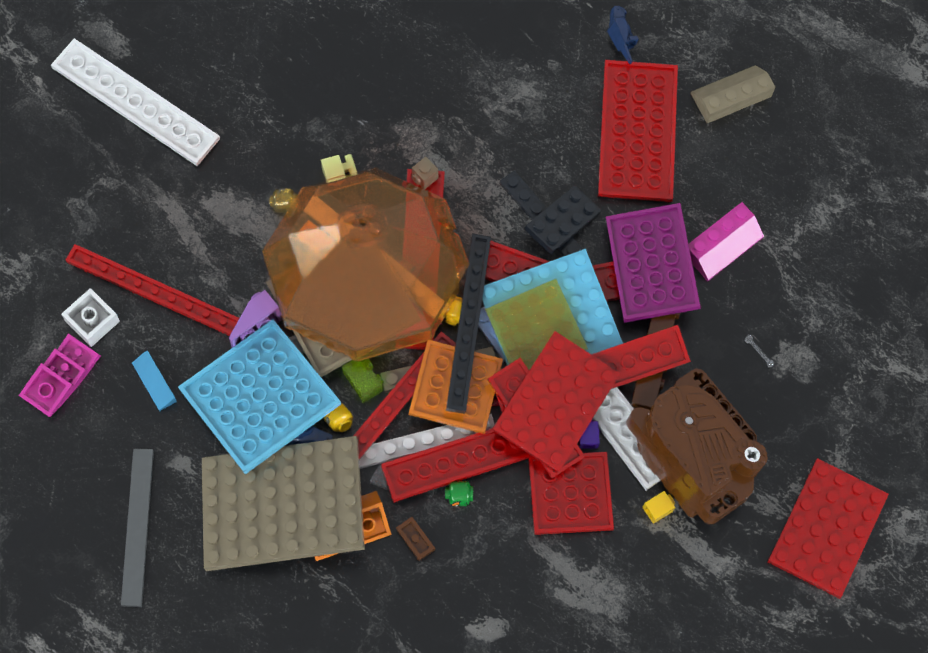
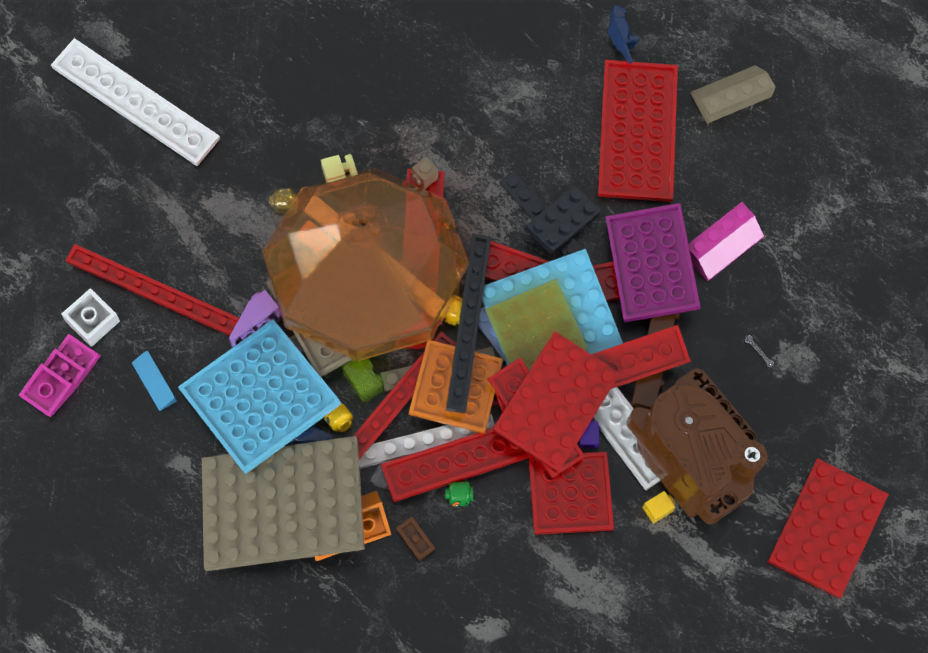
(137, 528): dark grey tile -> none

